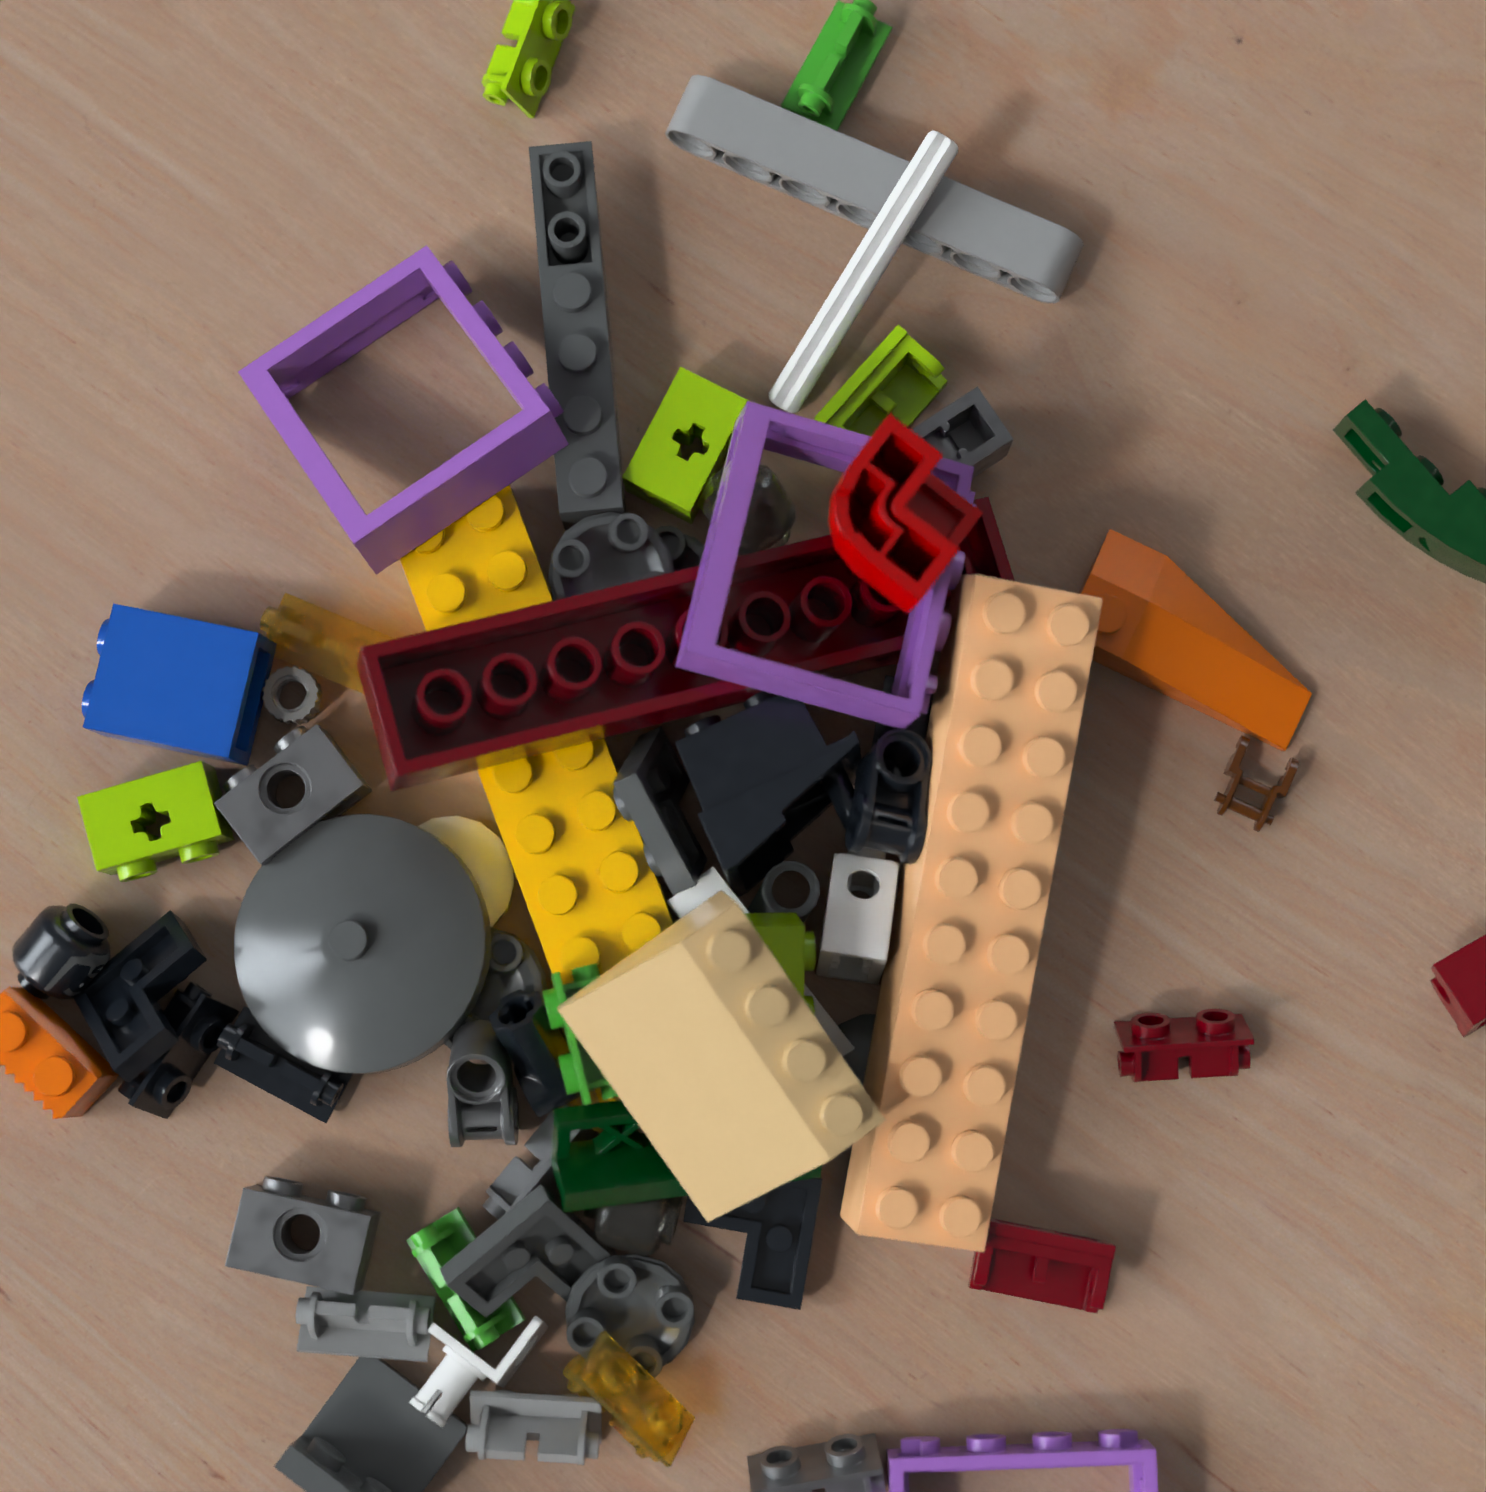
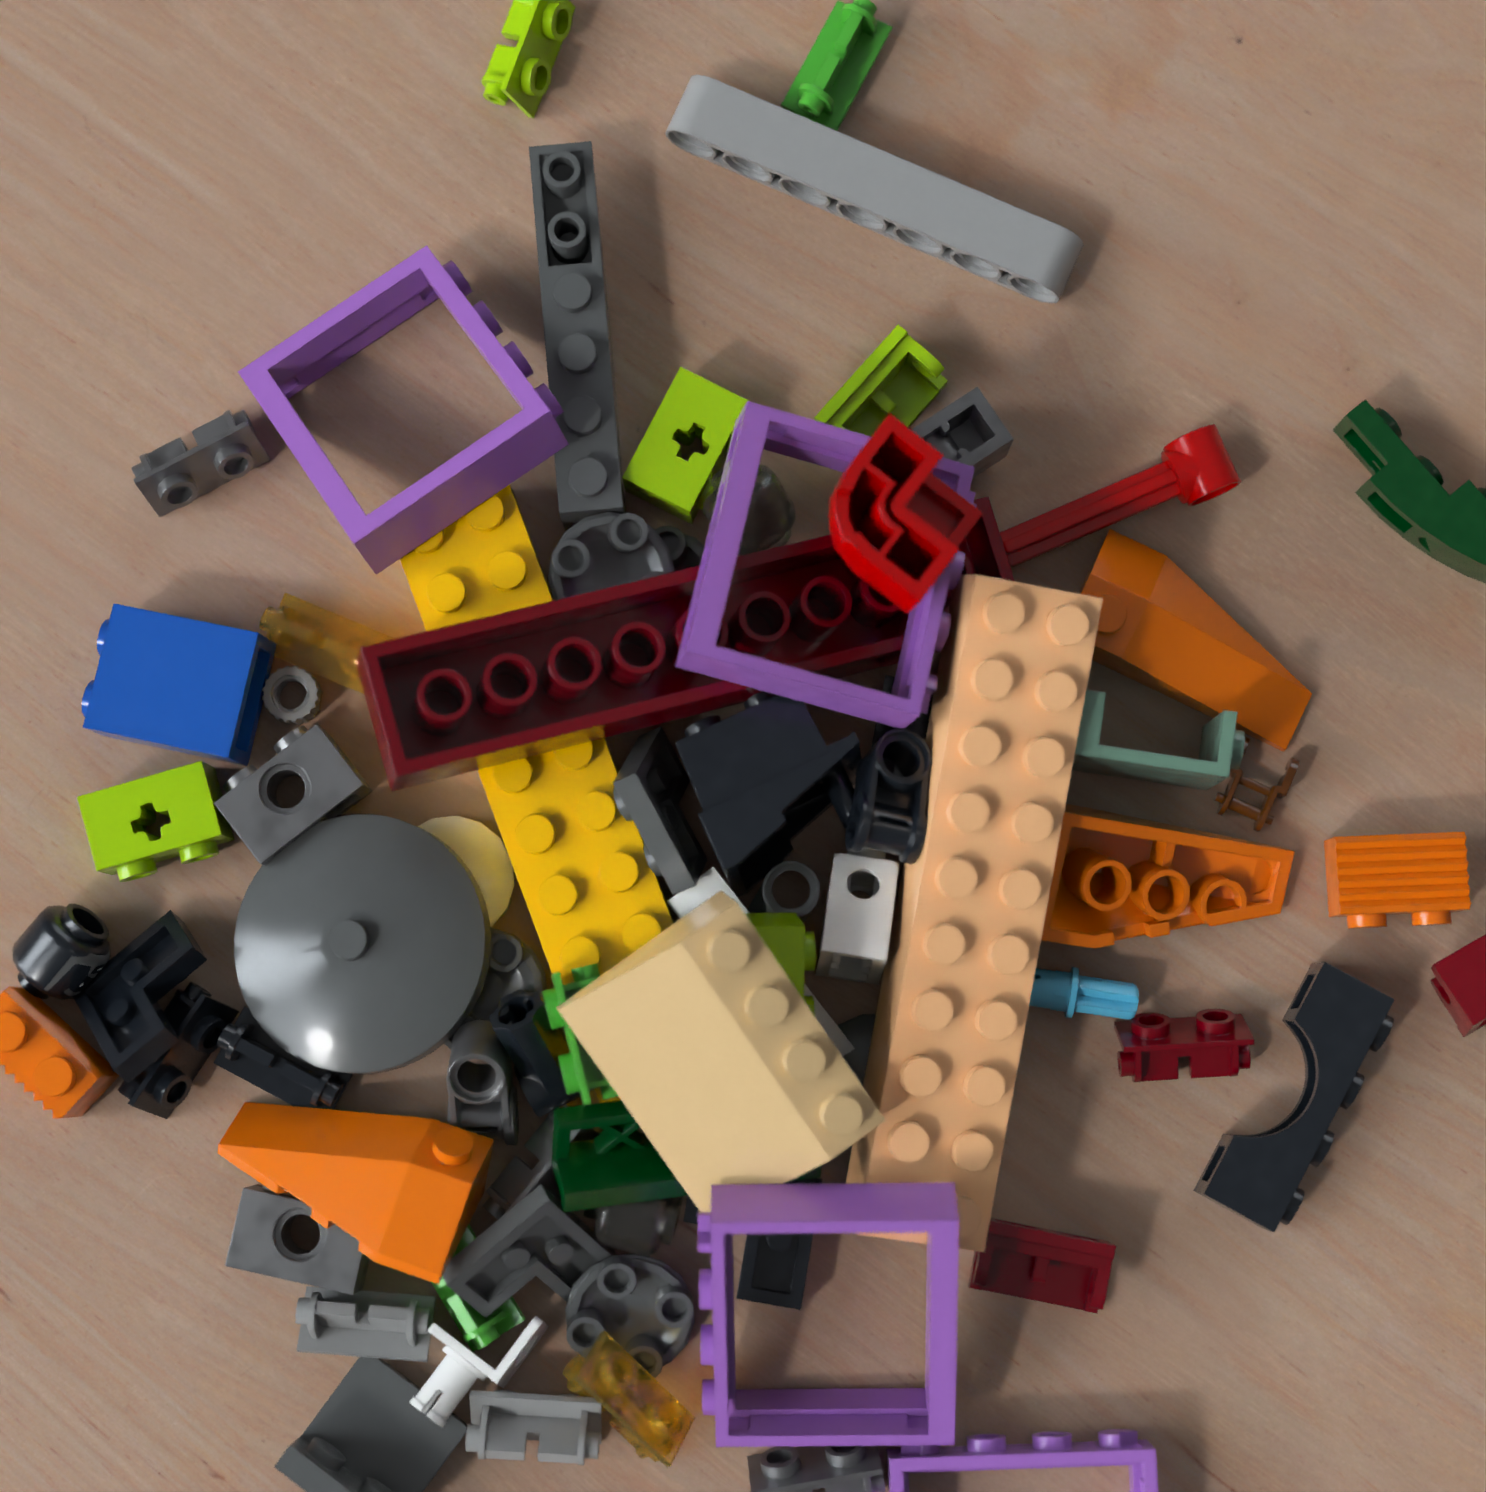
(176, 476): none -> flat silver hinge
(380, 1177): none -> orange wedge
(831, 1415): none -> medium lavender window
(863, 271): white axle -> none
(1083, 994): none -> medium azure axle
(1150, 877): none -> orange wedge
(1191, 469): none -> red axle
(1219, 752): none -> sand green panel
(1335, 1026): none -> black arch
(1397, 876): none -> orange brick

